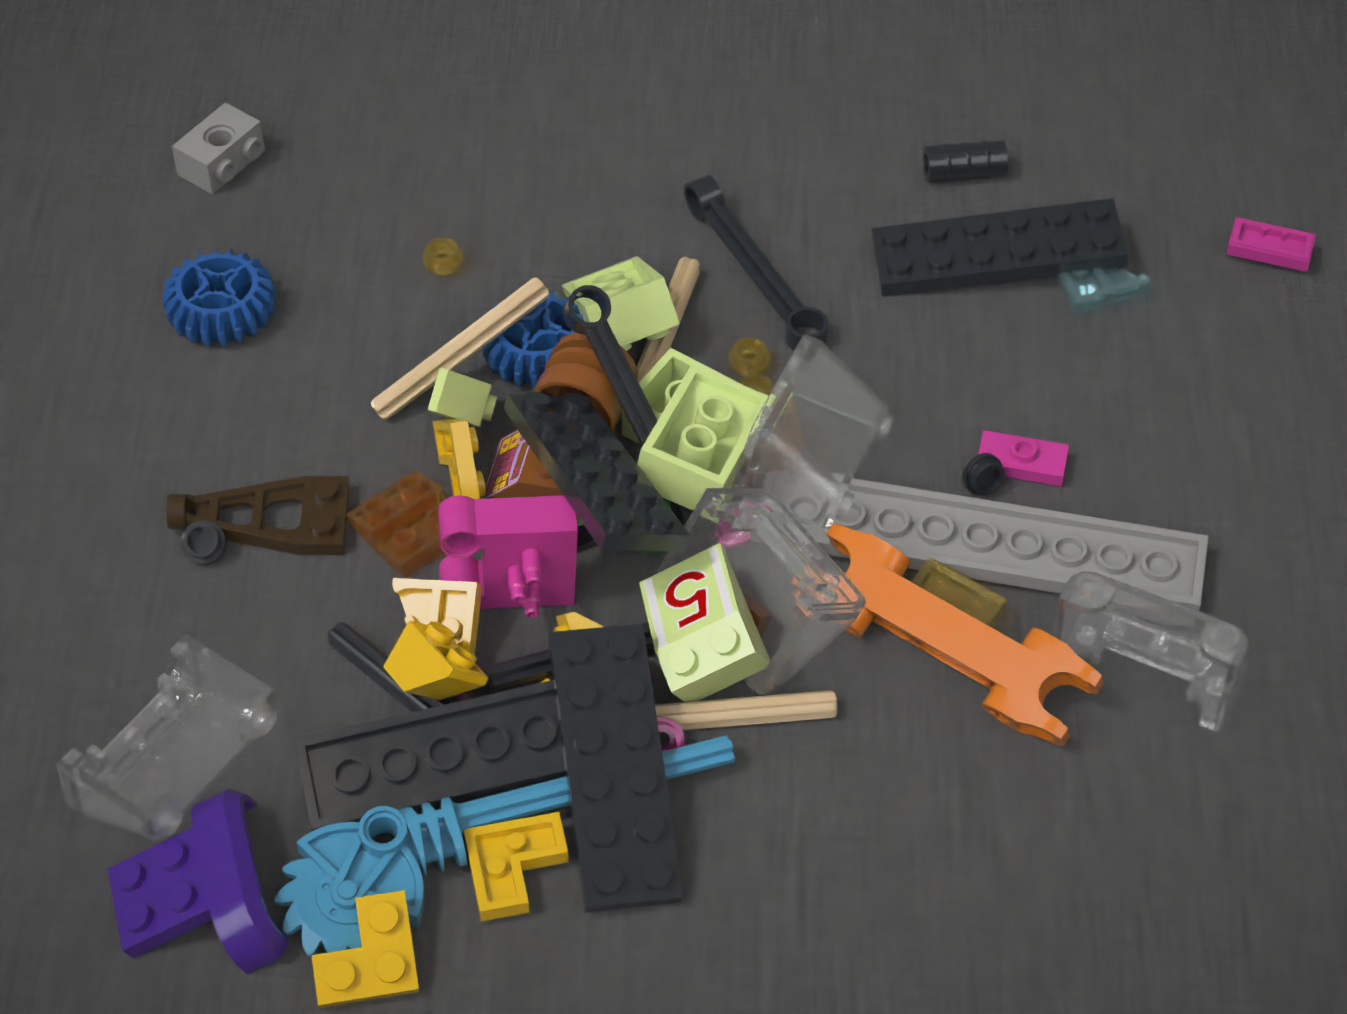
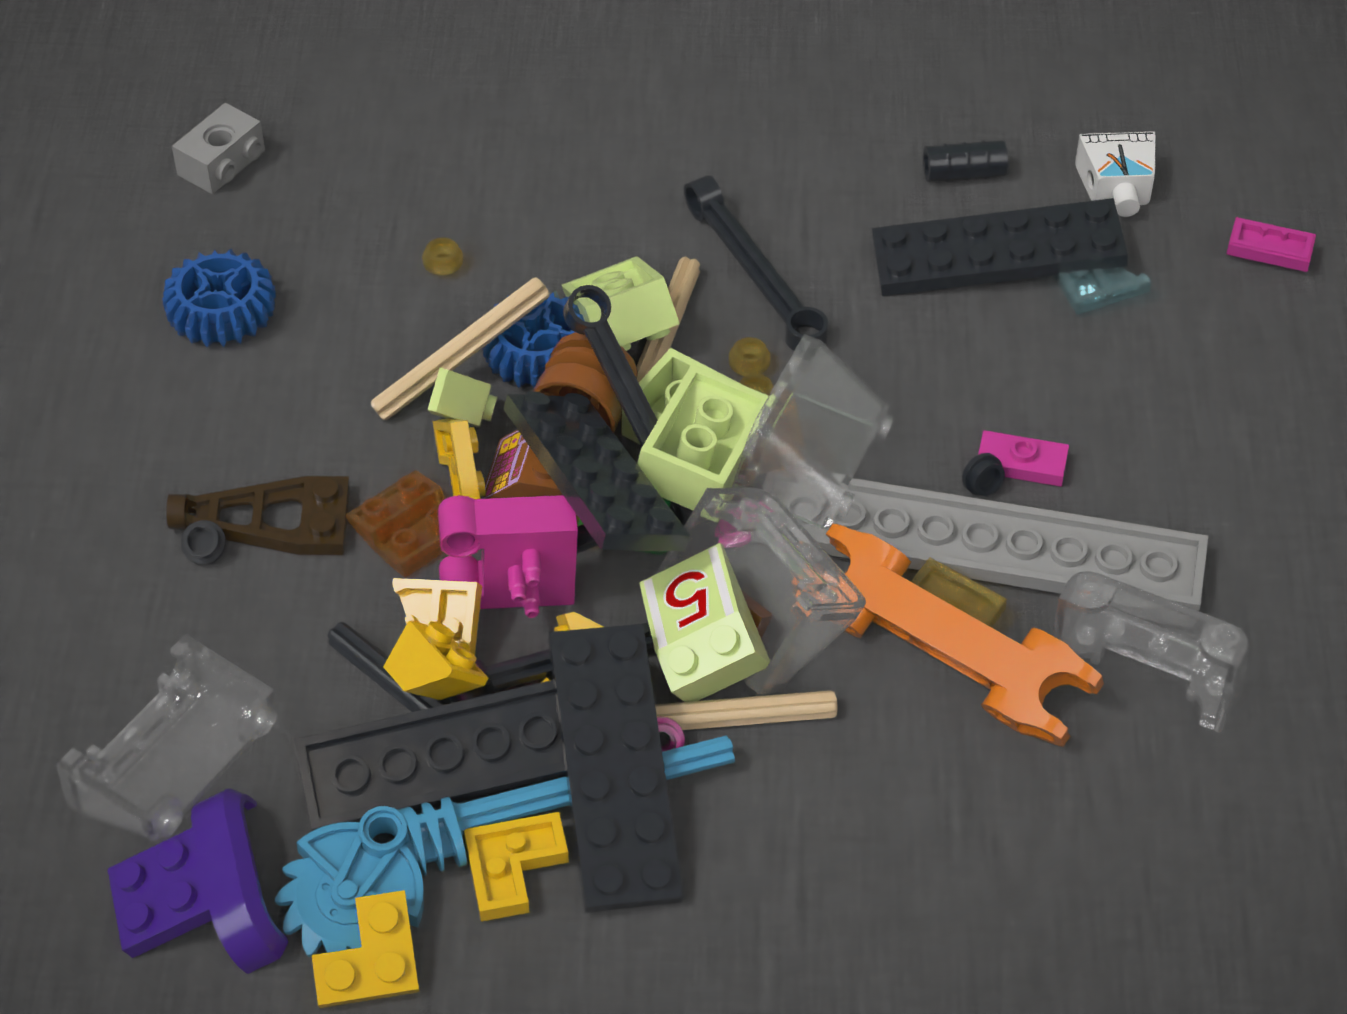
(1118, 168): none -> white torso

